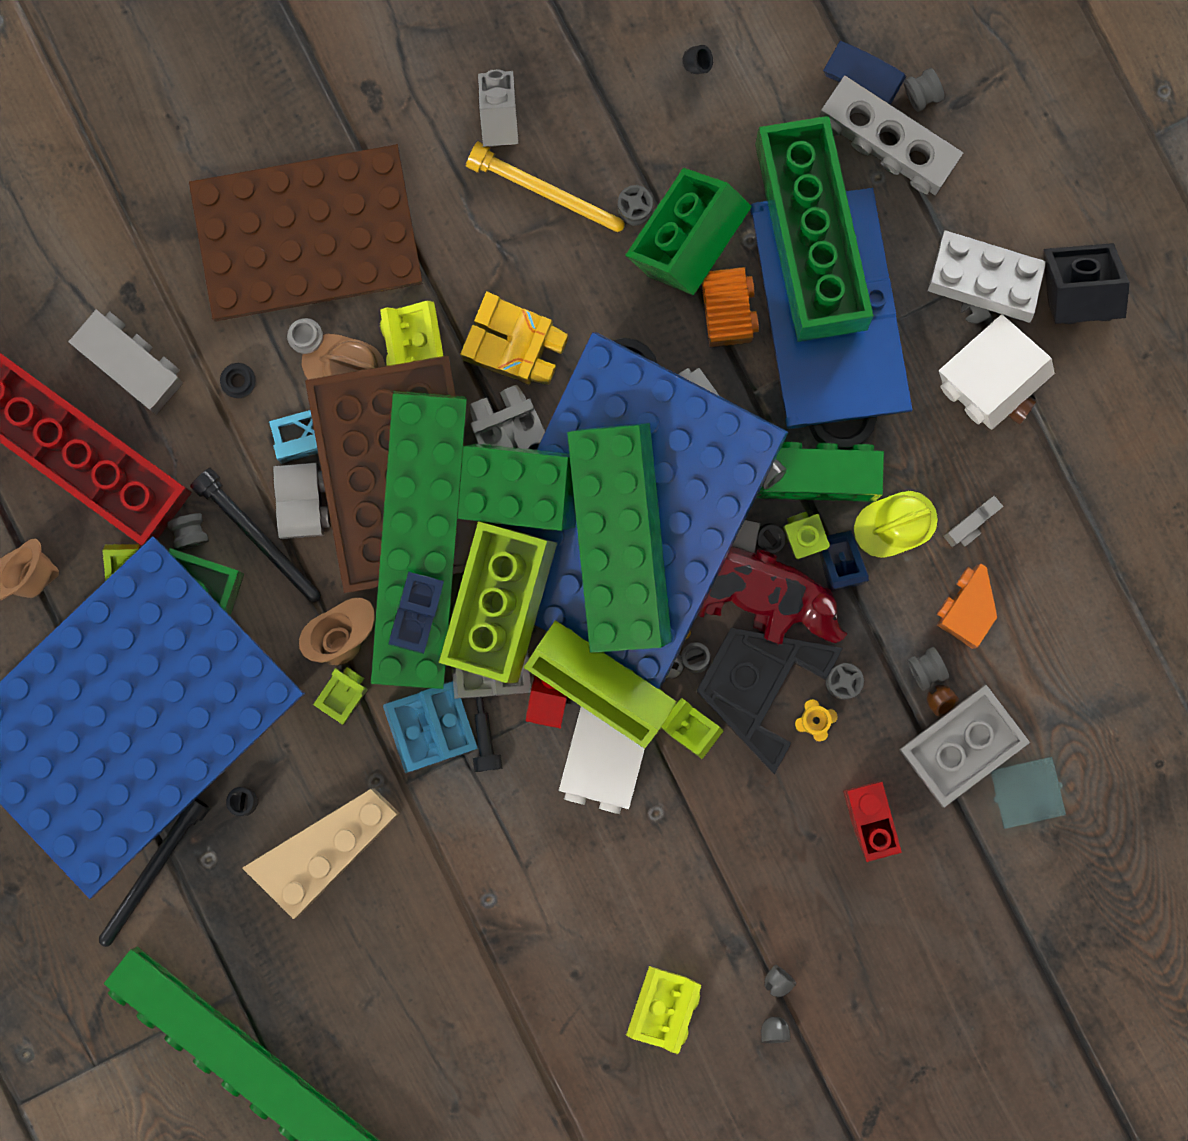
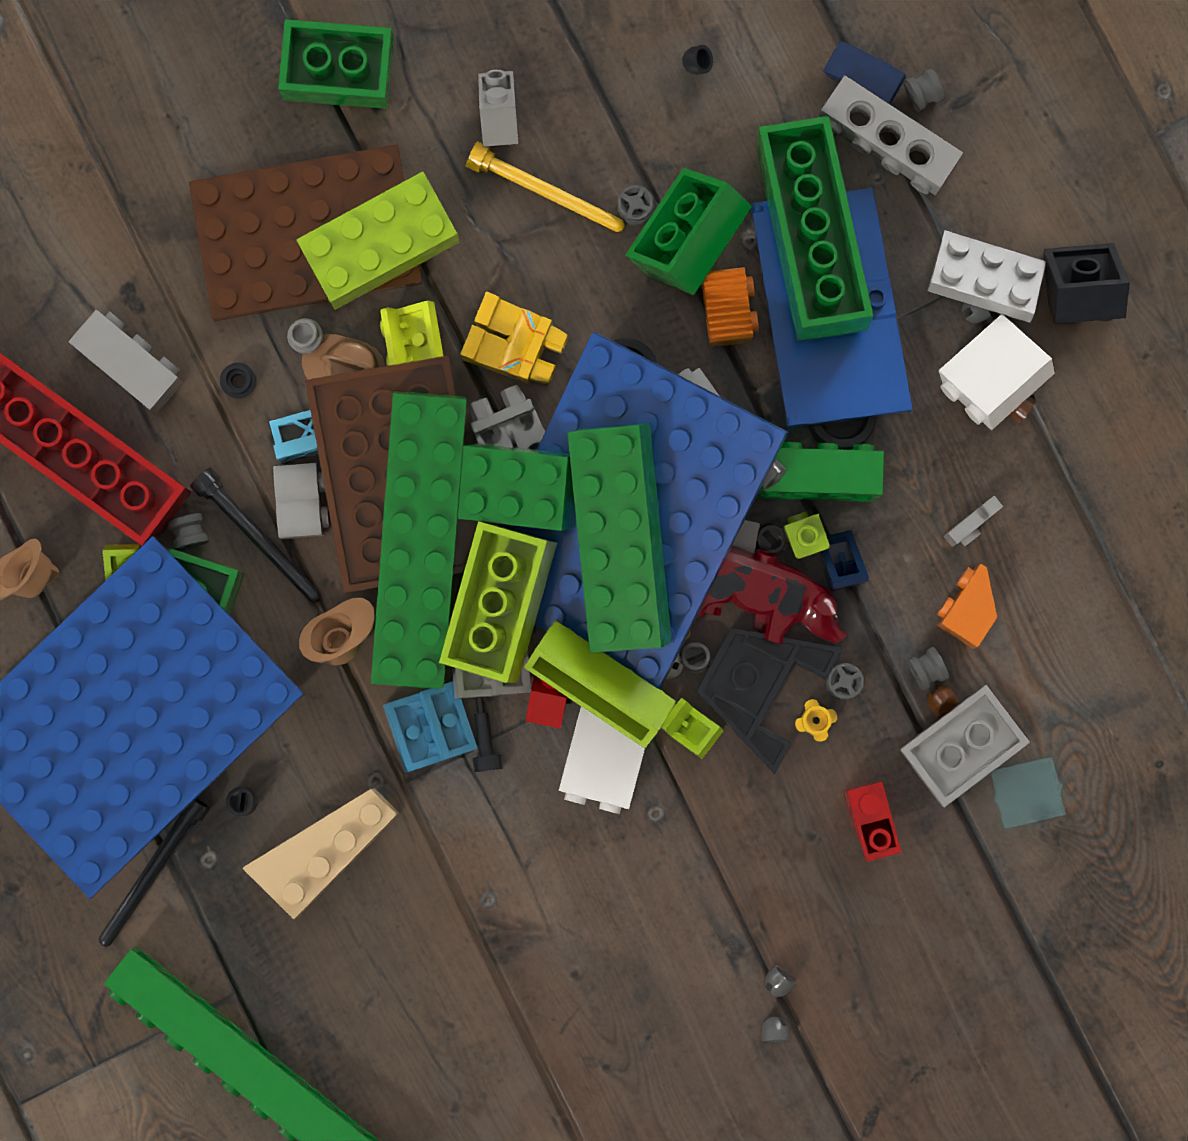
(336, 64): none -> green brick
(341, 695): lime bracket -> none
(378, 240): none -> lime brick
(415, 612): dark blue slope -> none
(664, 1009): neon yellow bracket -> none
(895, 524): neon yellow piece -> none

